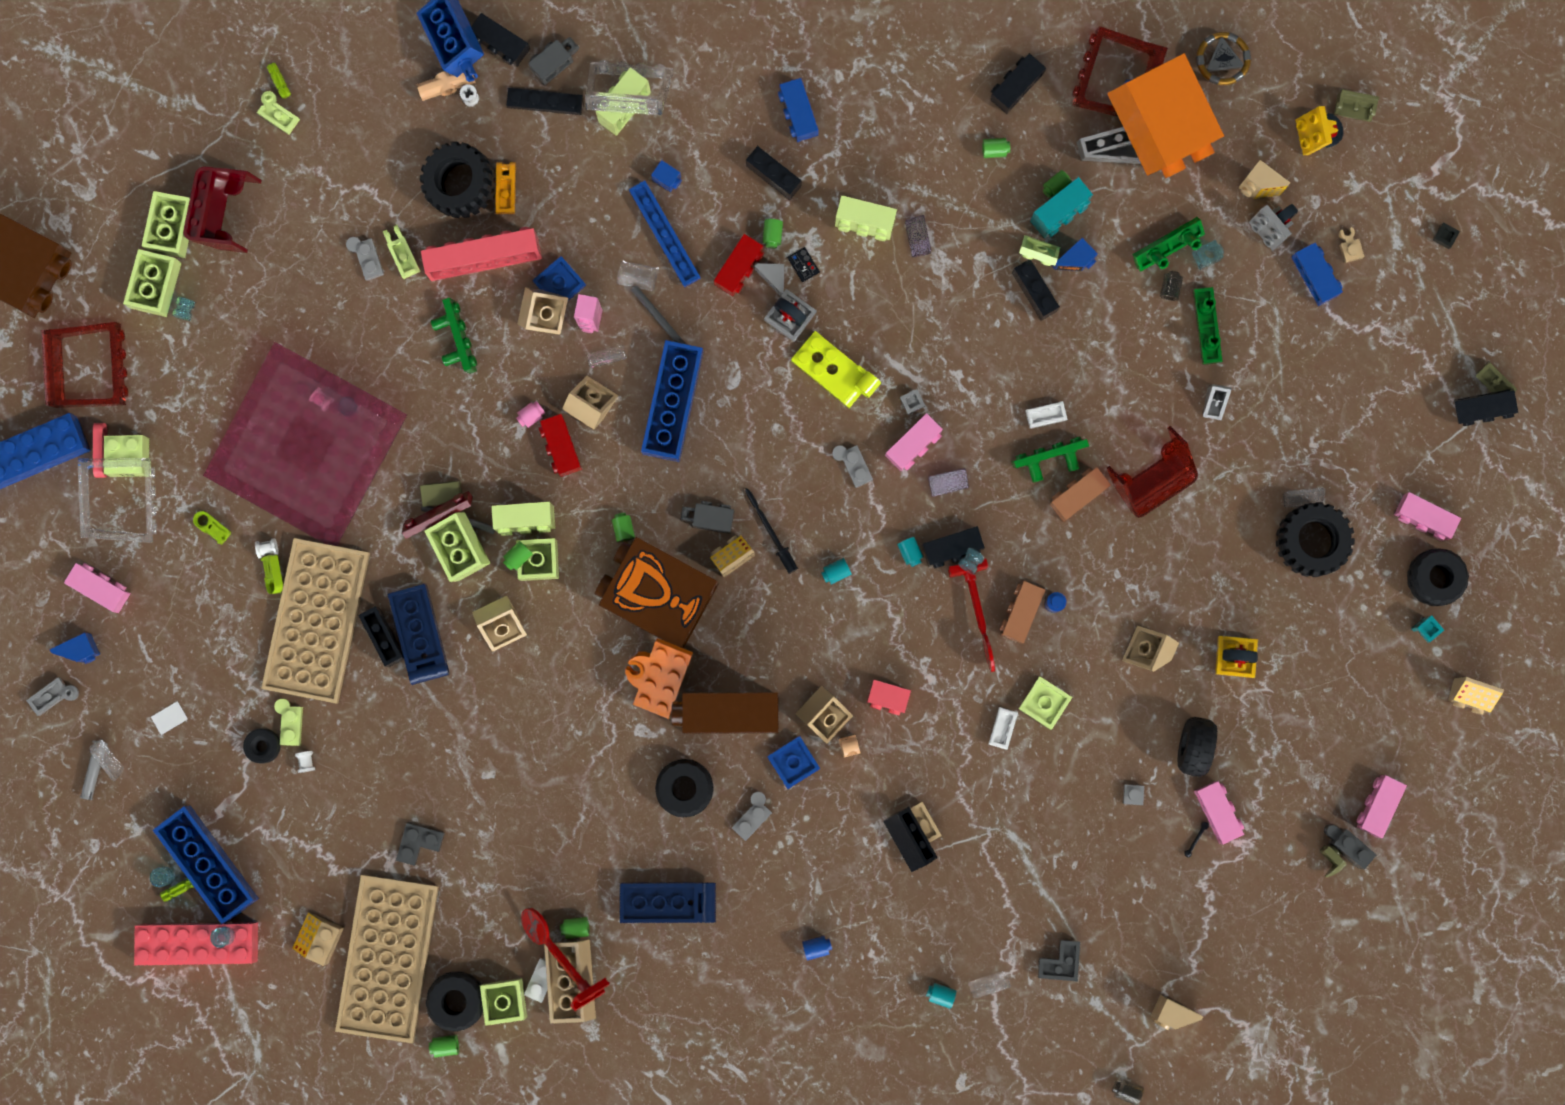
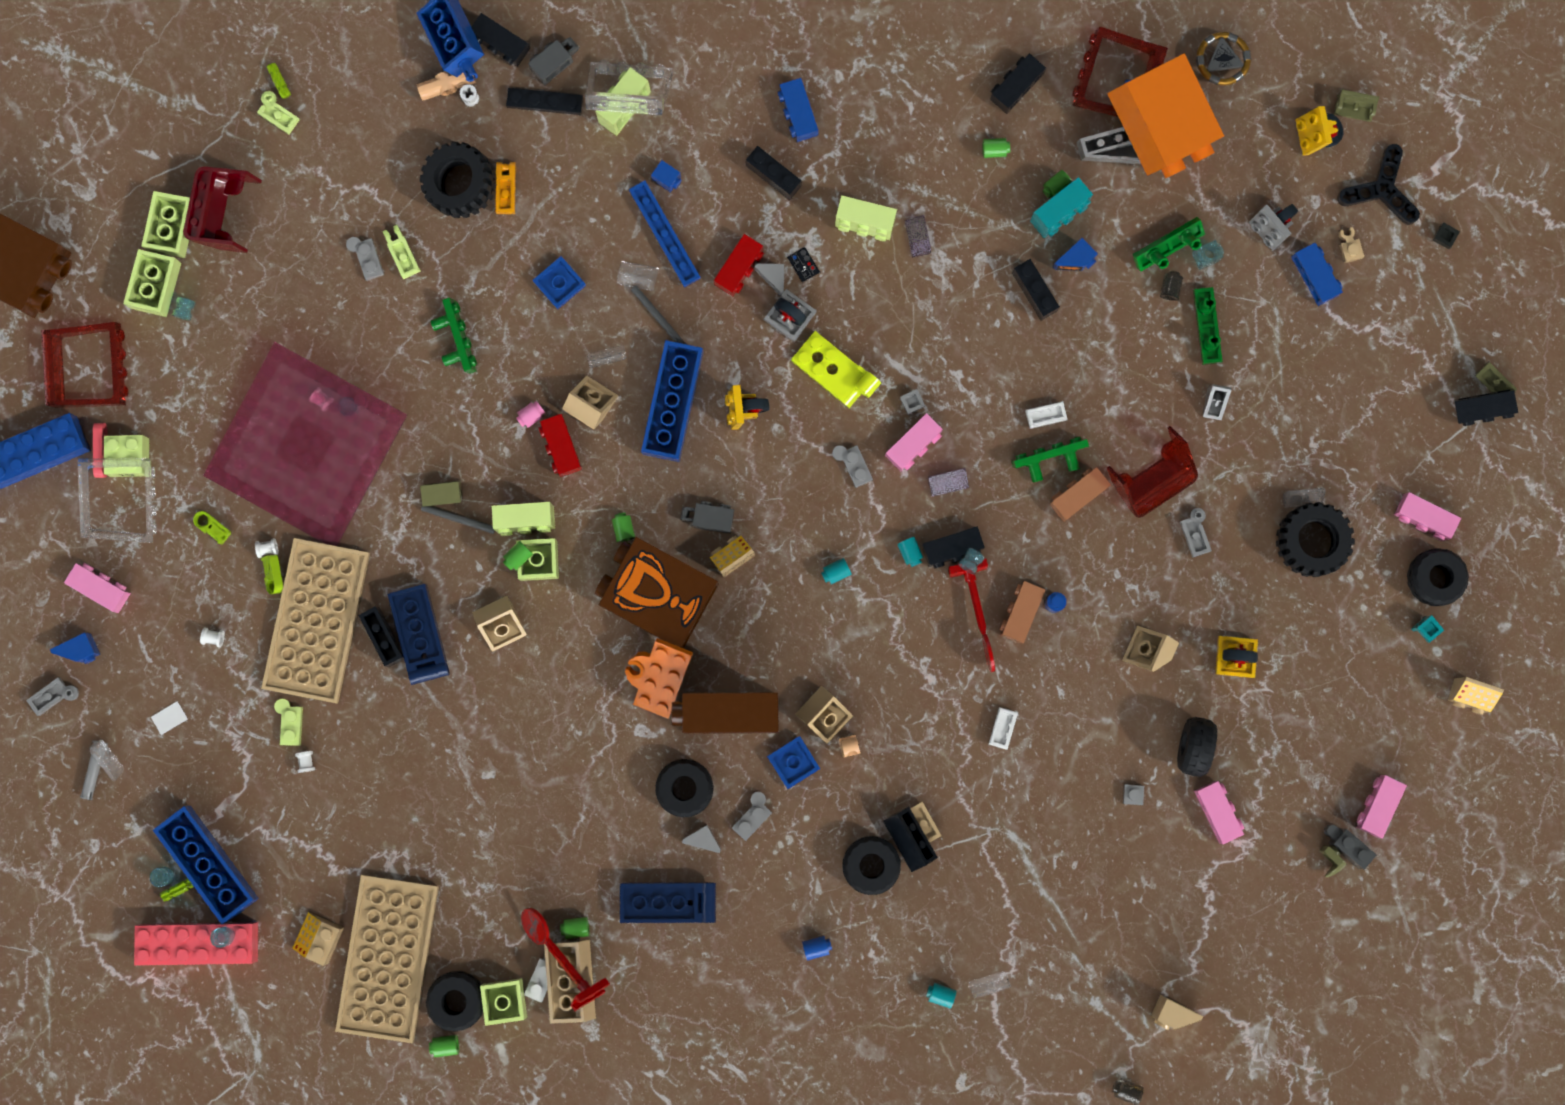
(212, 637): none -> white bush
(251, 741): black tyre -> none
(415, 525): dark red plate -> none
(415, 838): dark grey plate -> none
(457, 547): yellowish green brick -> none
(481, 254): coral brick -> none
(542, 311): tan slope -> none
(588, 313): bright pink brick -> none
(703, 839): none -> light grey slope
(743, 406): none -> yellow plate
(772, 233): bright green brick -> none
(783, 553): black piece -> none
(885, 879): none -> black tyre
(889, 697): coral brick -> none
(1039, 250): yellowish green plate -> none
(1045, 703): yellowish green plate -> none
(1063, 968): dark grey plate -> none
(1195, 533): none -> light grey hinge
(1204, 825): black hinge -> none
(1263, 182): tan slope -> none
(1375, 186): none -> black piece

